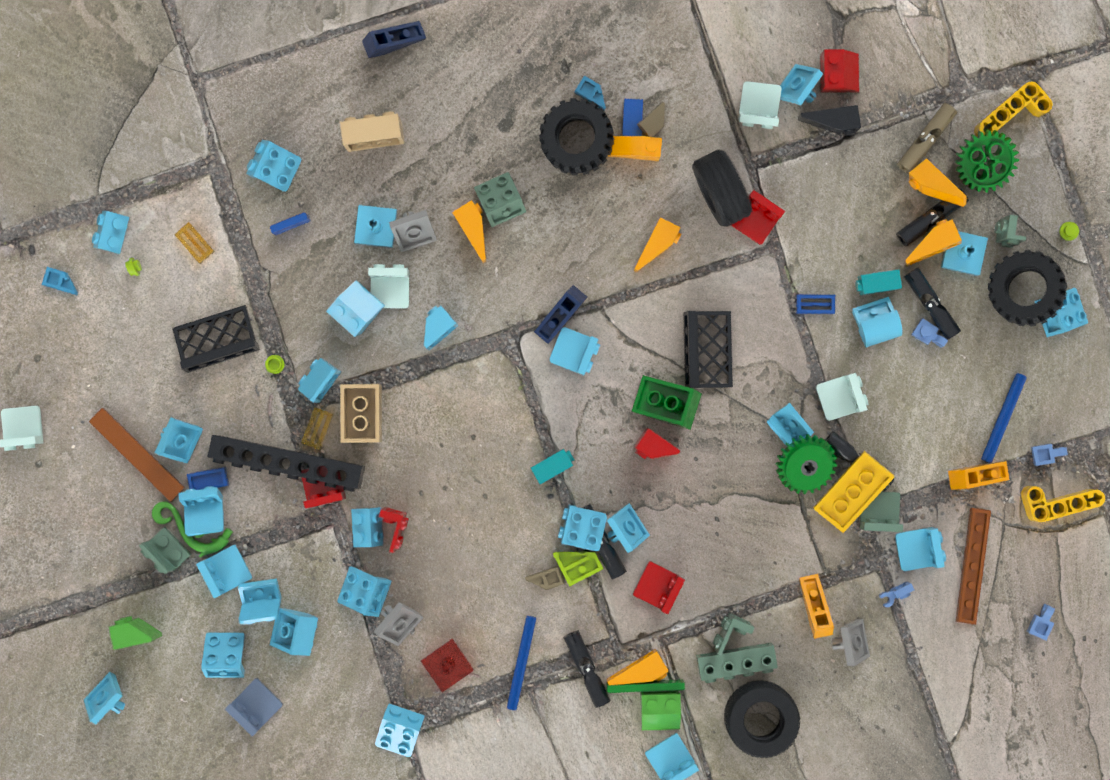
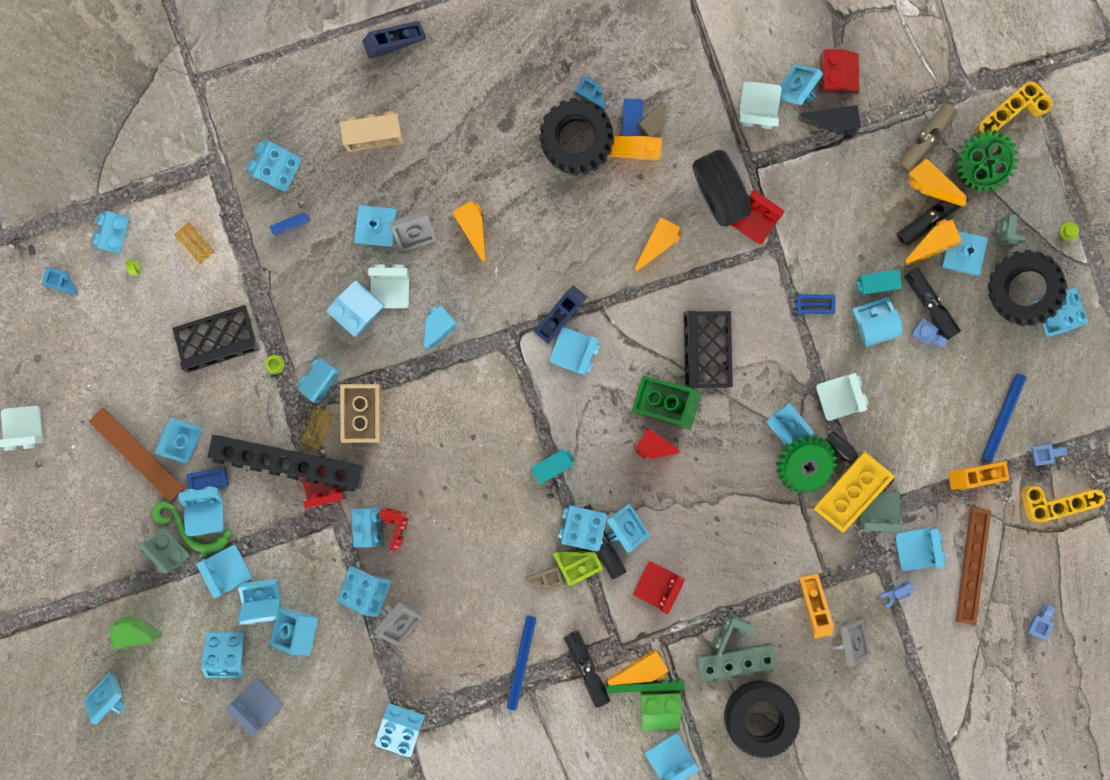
(447, 665): clear red tile -> none
(500, 199): sand green bracket -> none

